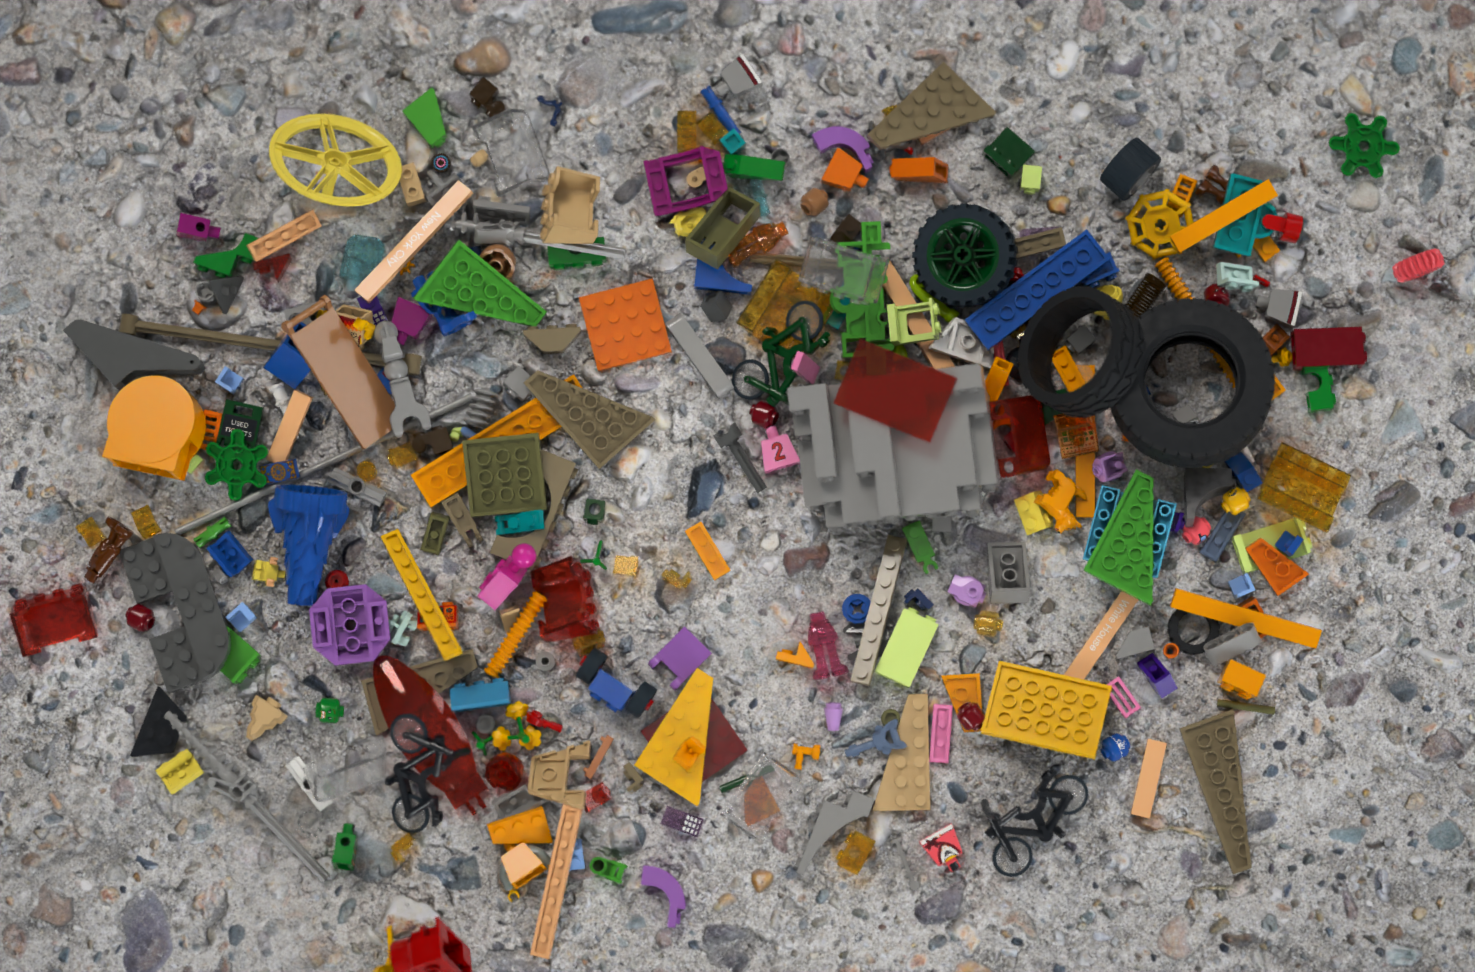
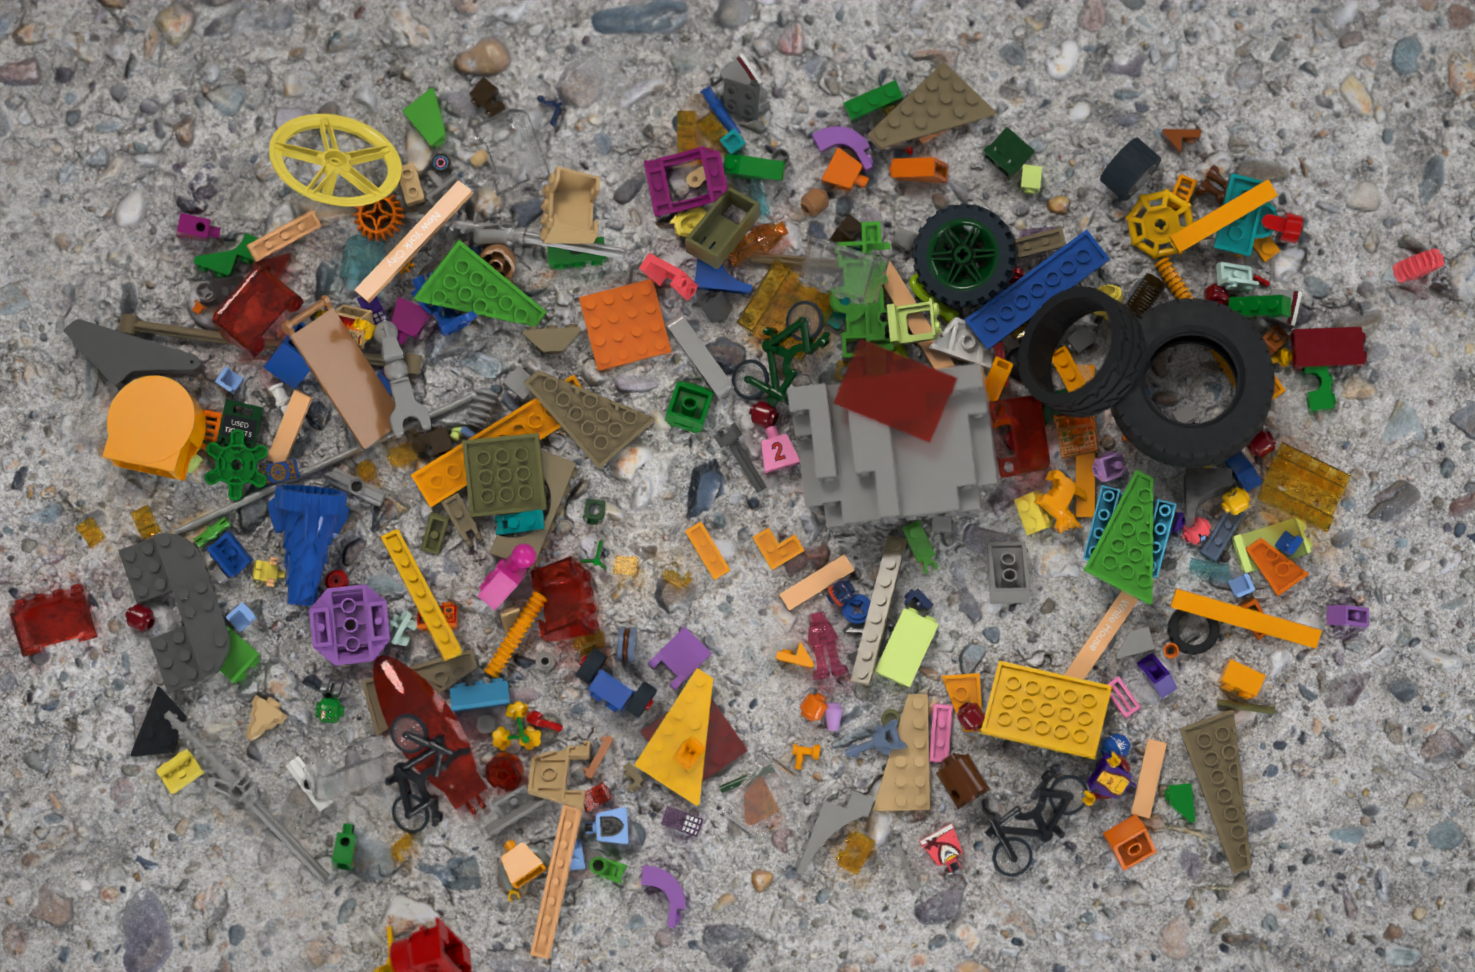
(107, 549): reddish brown piece -> none
(254, 309): none -> clear red windscreen
(327, 685): none -> flat silver wheel
(379, 231): none -> orange gear
(481, 742): green plant -> none
(500, 211): light grey hinge -> none
(523, 827): light orange wing -> none
(610, 826): none -> torso
(627, 644): none -> sand blue head
(658, 270): none -> coral panel
(689, 406): none -> green slope
(742, 98): none -> dark grey hinge
(775, 553): none -> light orange plate
(805, 367): bright pink tile -> none
(813, 706): none -> orange head
(816, 582): none -> light nougat tile
(840, 592): none -> dark blue head
(880, 97): none -> green arch
(904, 239): none -> light grey piece
(961, 779): none -> reddish brown cylinder
(967, 590): lavender hand -> none
(988, 623): clear yellow head -> none
(1108, 271): blue bracket -> none
(1109, 779): none -> torso
(1130, 842): none -> orange slope
(1175, 136): none -> dark orange slope
(1181, 800): none -> green slope
(1208, 566): none -> clear light blue pin
(1232, 644): light grey beam -> none
(1262, 444): none -> dark red head
(1267, 305): none -> green arch
(1347, 616): none -> medium lavender slope
(1368, 133): green plate -> none

